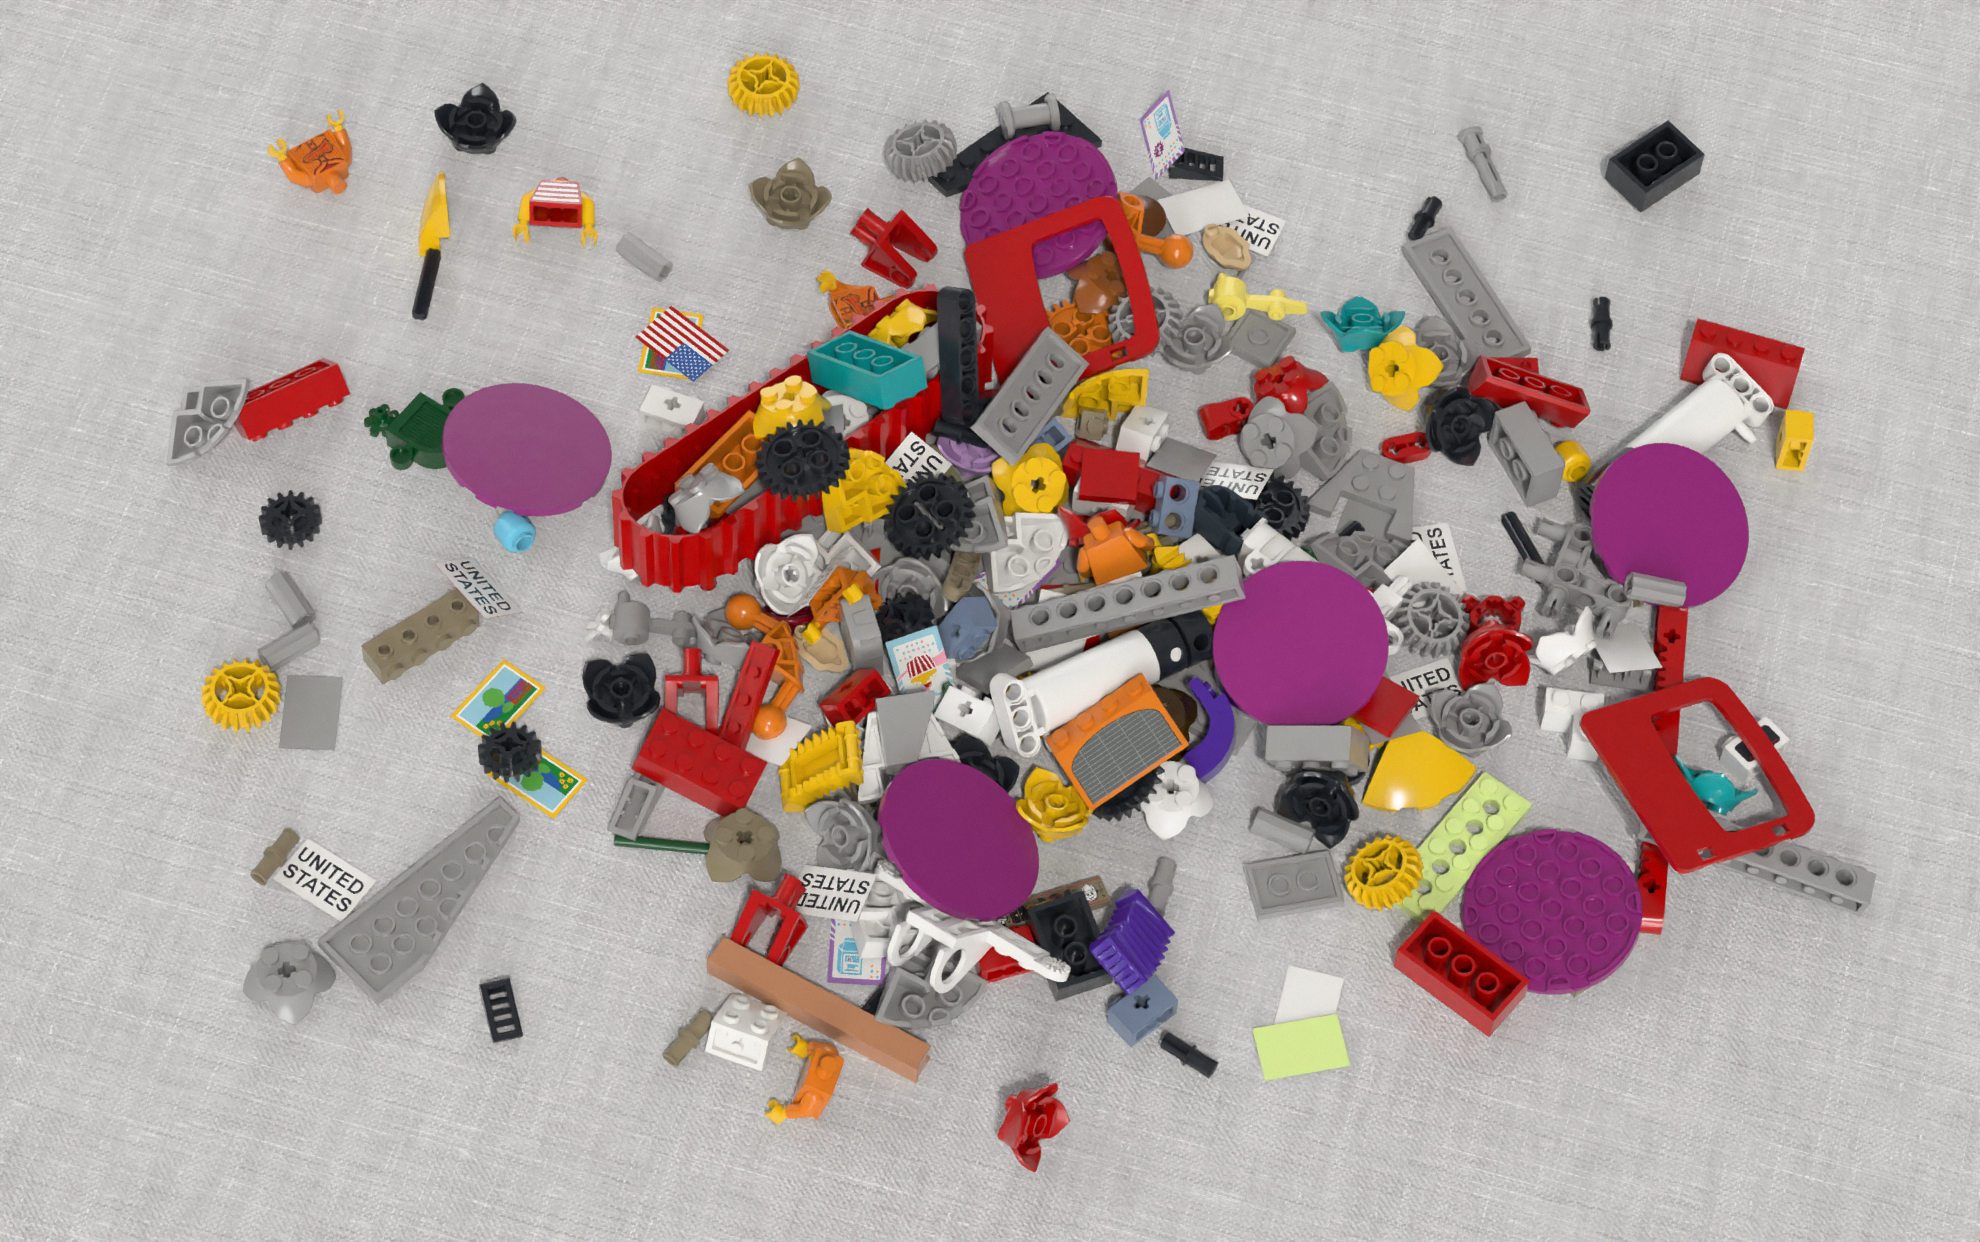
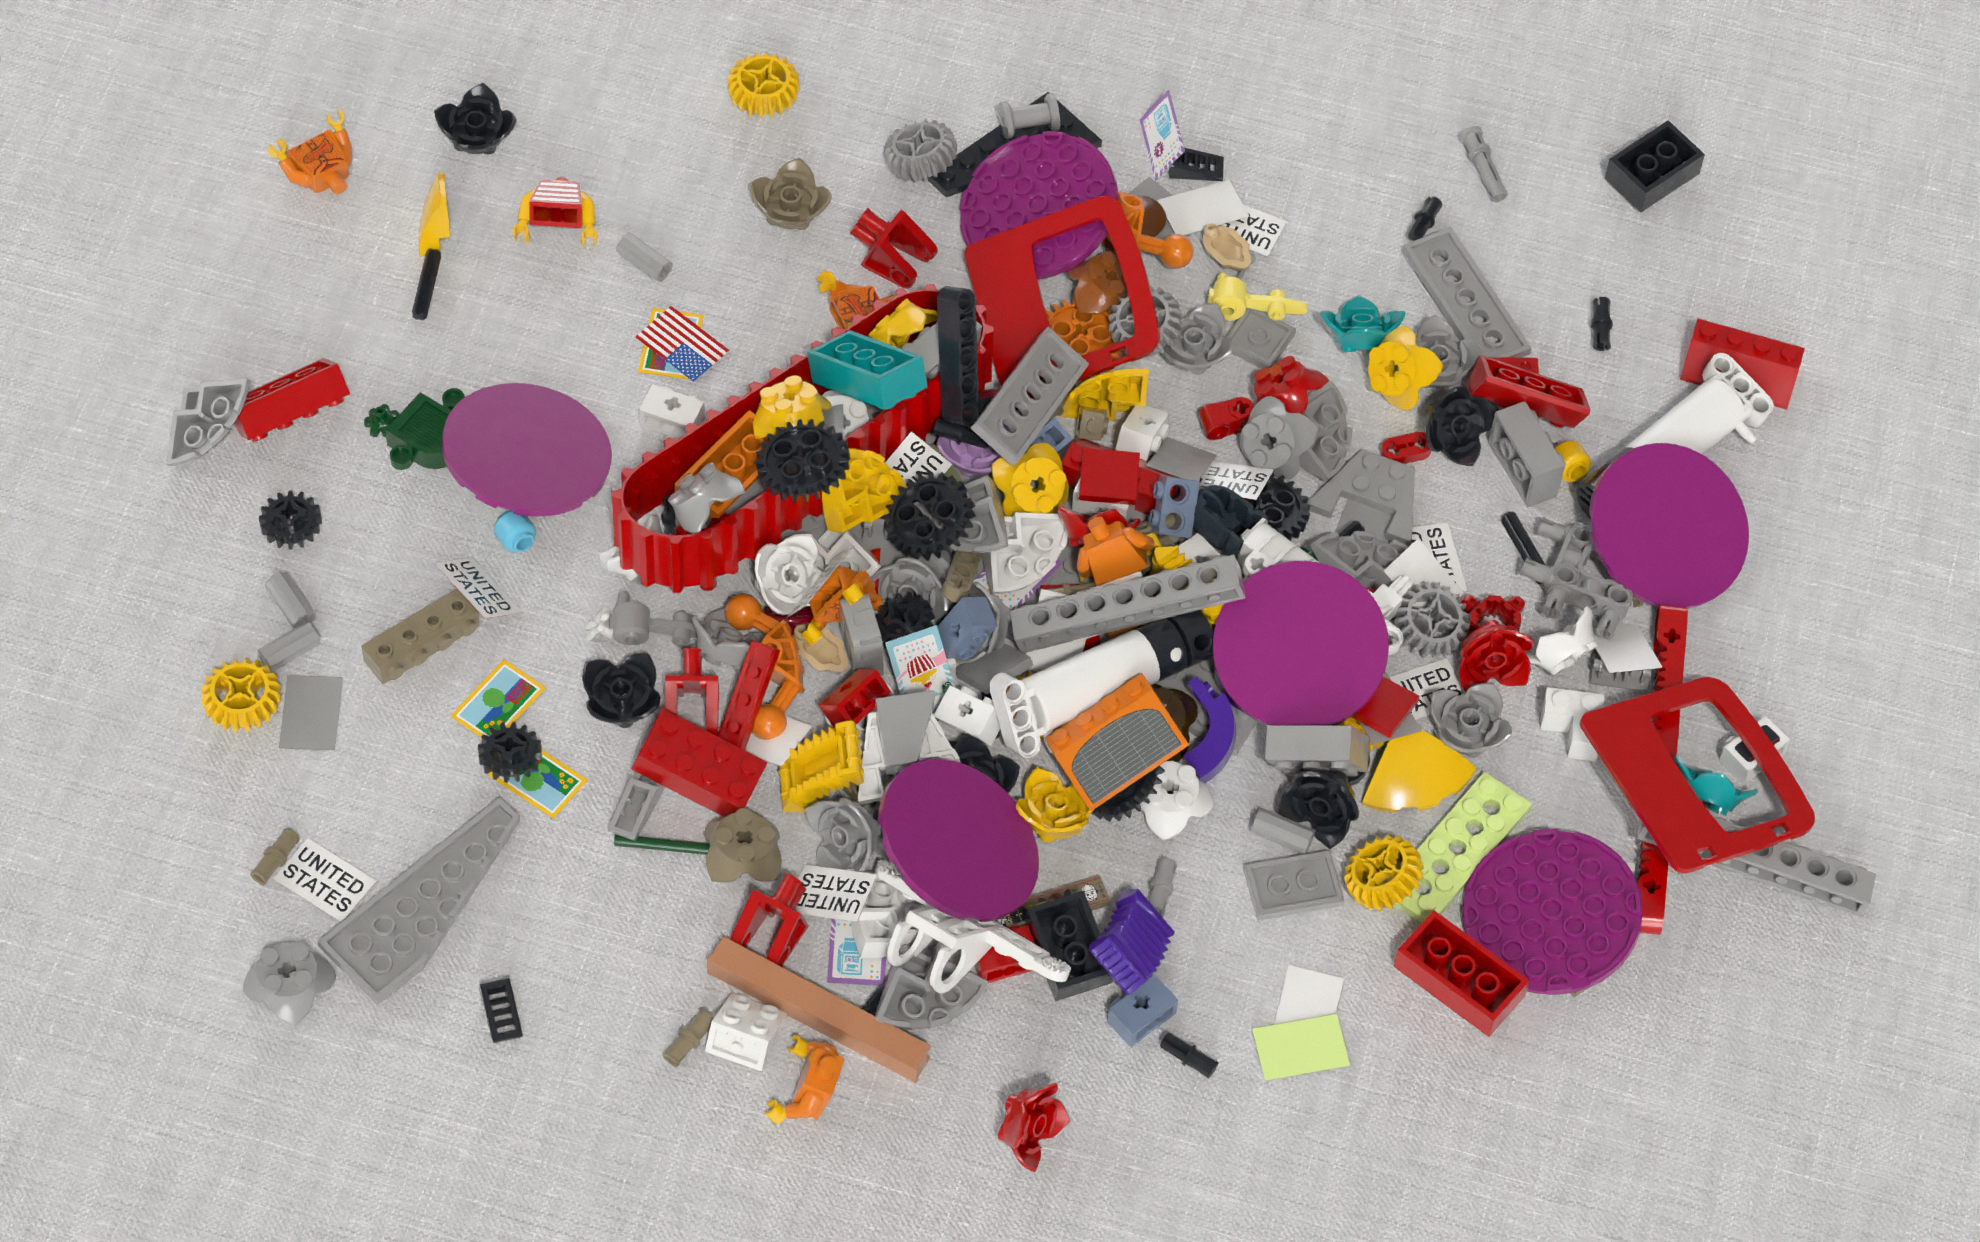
(1654, 589): light grey axle -> none
(1794, 440): yellow brick -> none

